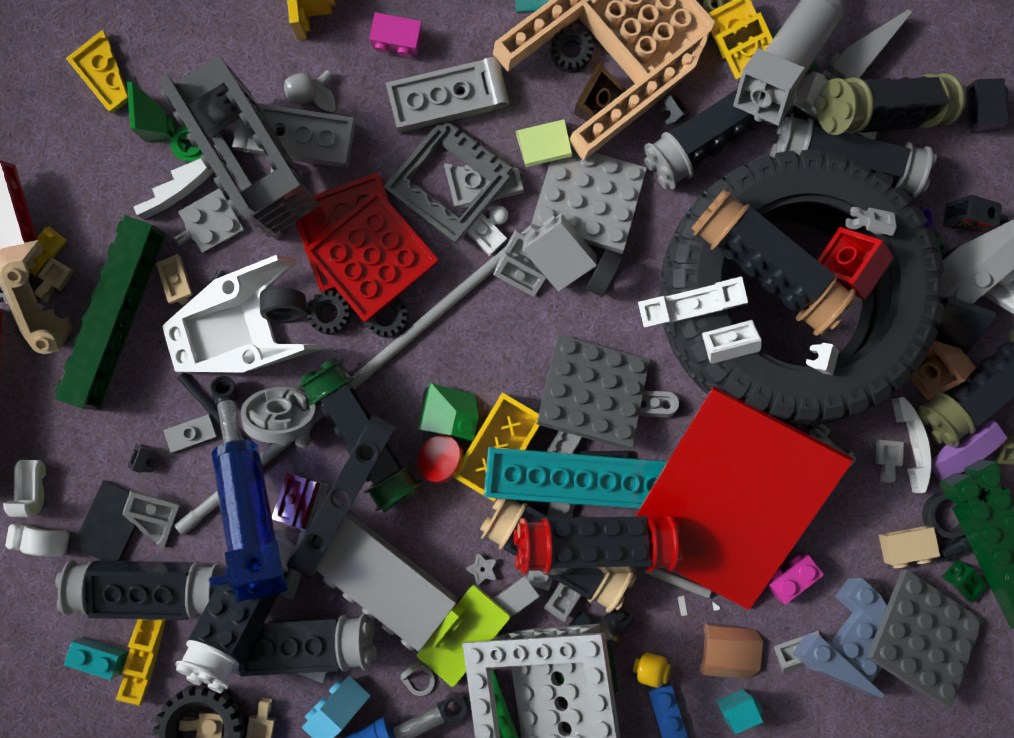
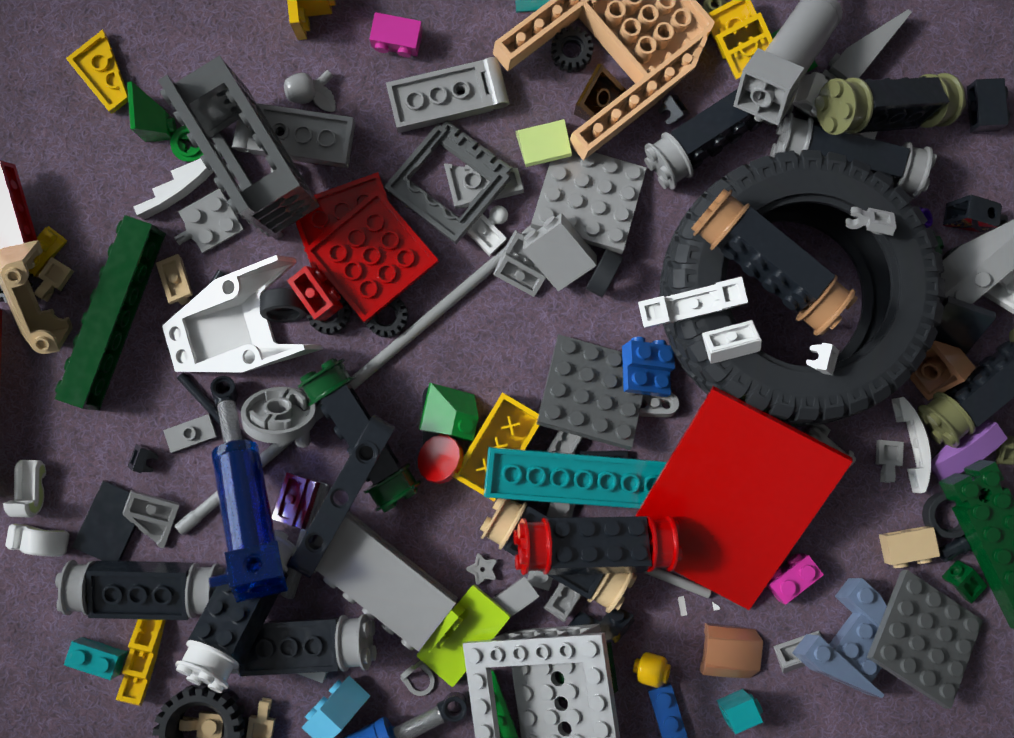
(315, 293): none -> red brick
(647, 367): none -> blue plate
(856, 260): red slope -> none

